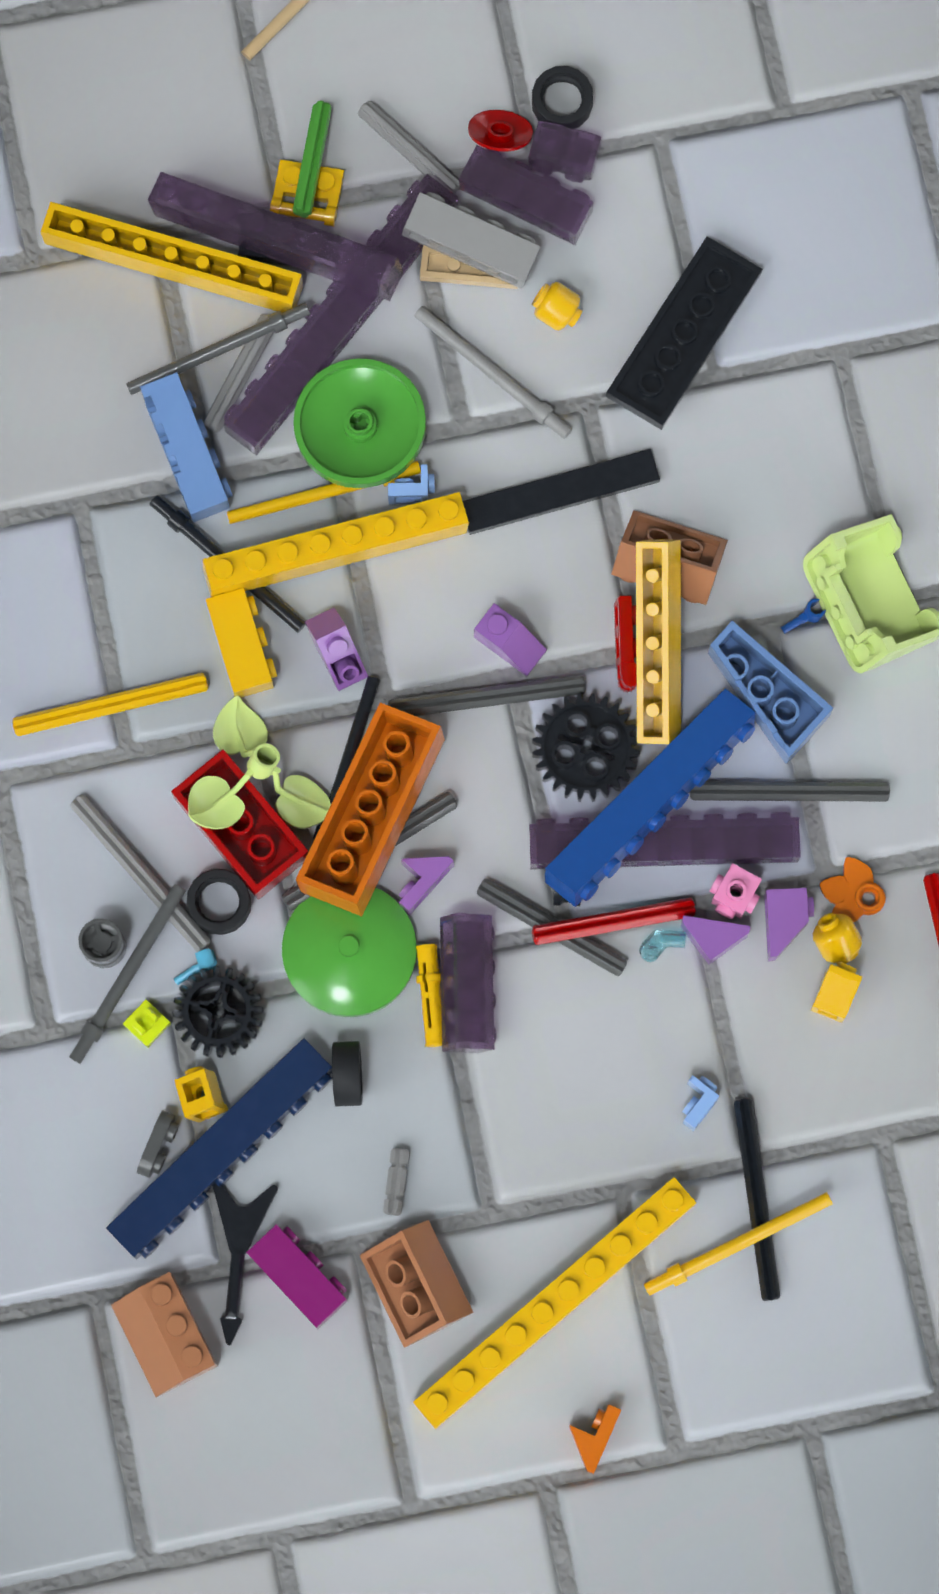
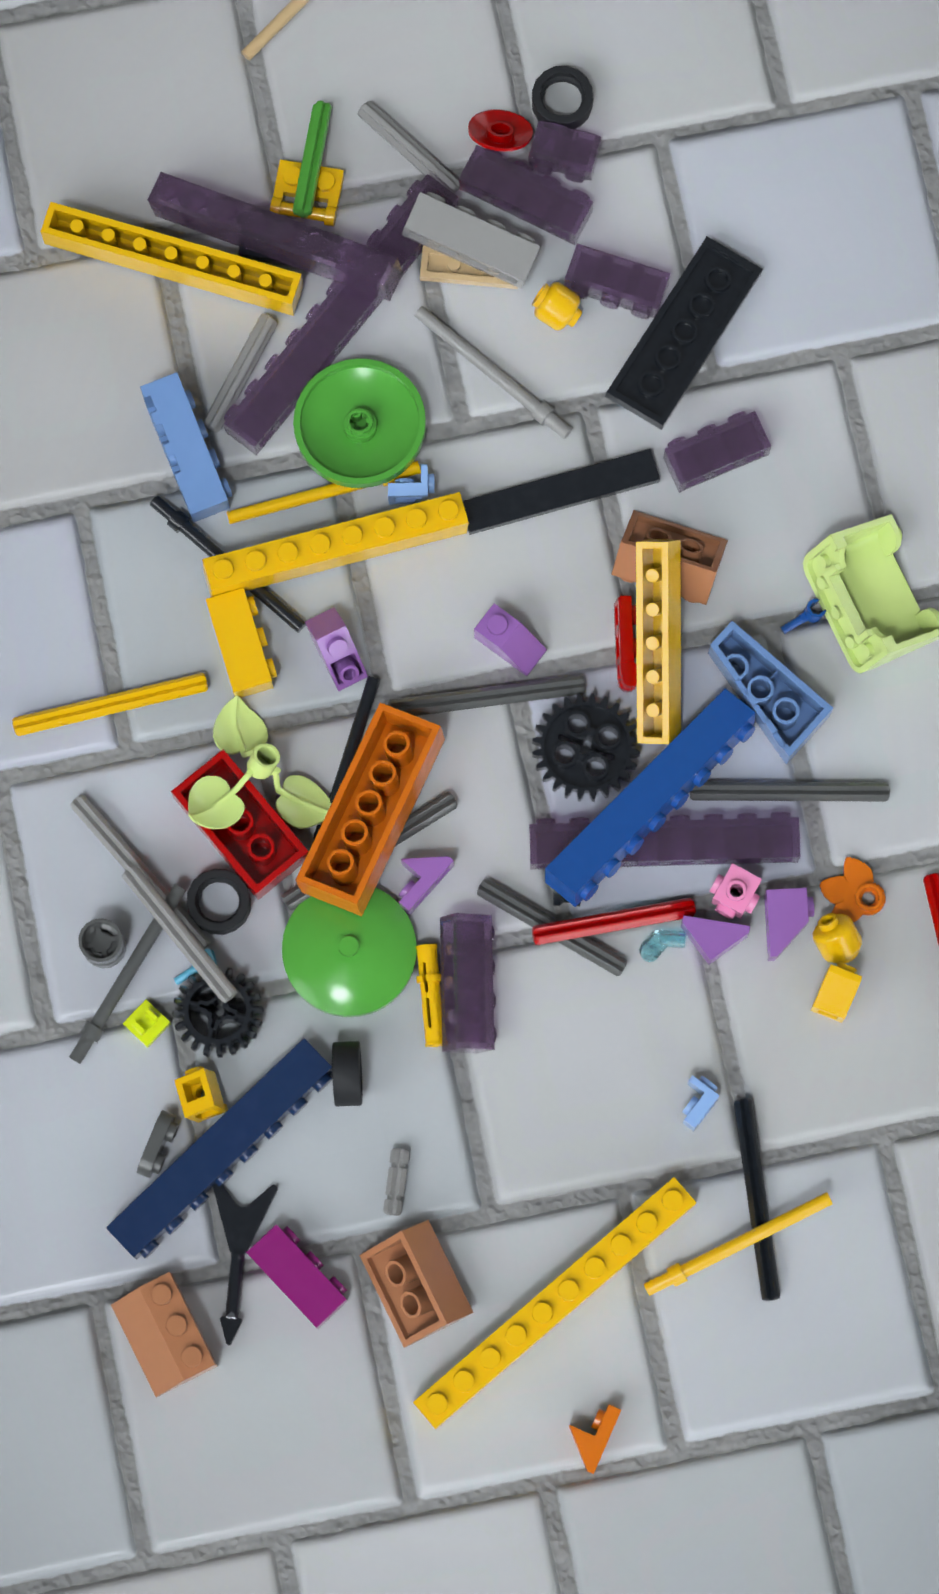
(179, 933): none -> light grey axle
(277, 322): dark grey bar -> none
(617, 281): none -> clear purple brick
(716, 450): none -> clear purple brick

